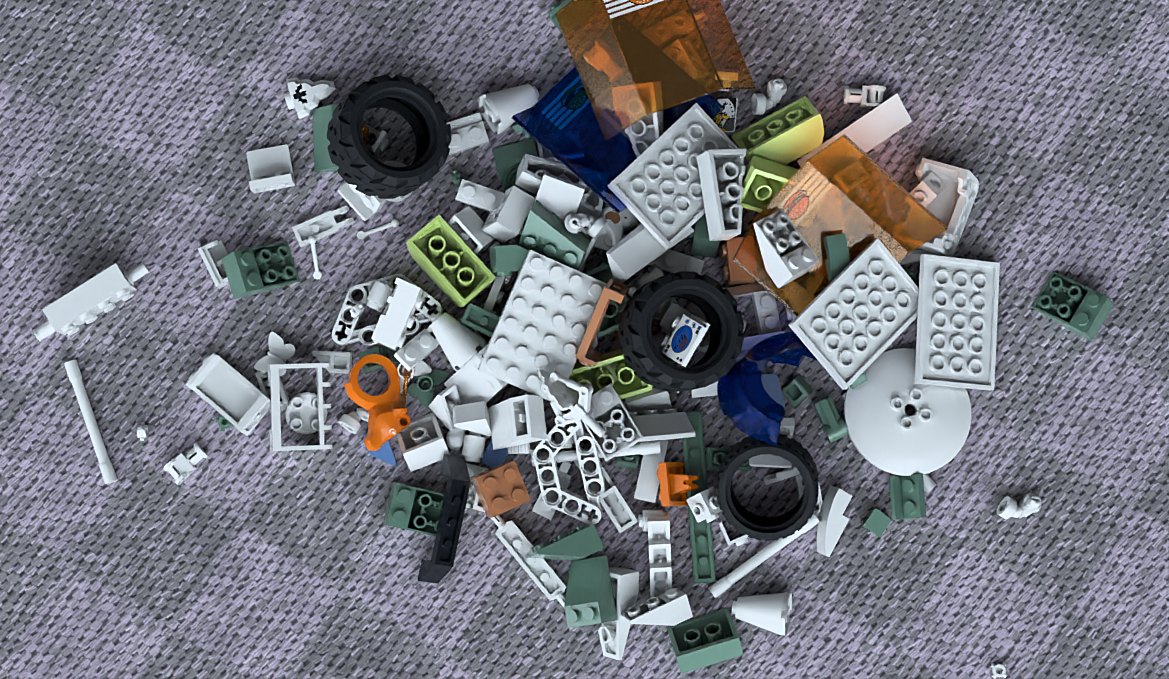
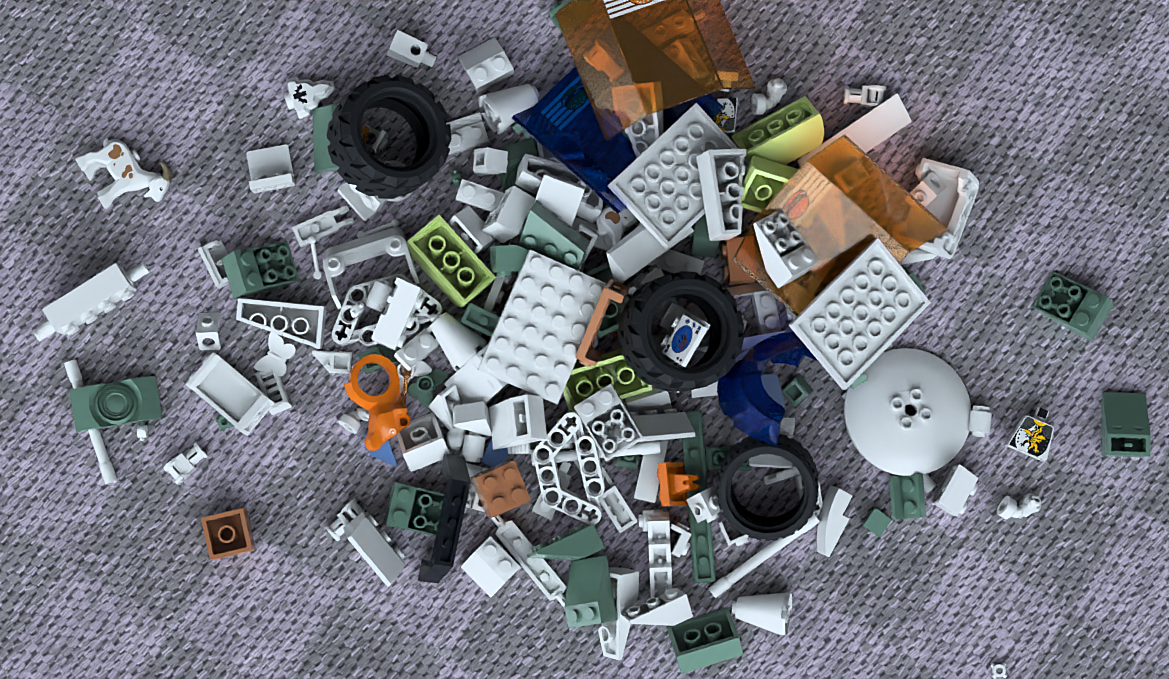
(115, 403): none -> sand green slope
(126, 171): none -> white animal
(208, 328): none -> white bracket
(228, 534): none -> nougat brick
(273, 383): white hinge -> none
(293, 320): none -> white wedge
(303, 413): white dish -> none
(345, 516): none -> white connector
(367, 247): none -> white windscreen
(375, 547): none -> white slope
(401, 50): none -> white torso
(486, 65): none -> white slope
(489, 161): none -> white slope
(490, 566): none -> white slope
(564, 397): white bar -> none
(576, 222): white arm -> none
(682, 544): none -> white bracket
(832, 423): sand green piece -> none
(837, 254): sand green slope -> none
(955, 490): none -> white slope
(957, 322): white plate -> none
(980, 421): none -> white brick
(1032, 435): none -> torso
(1125, 425): none -> sand green slope

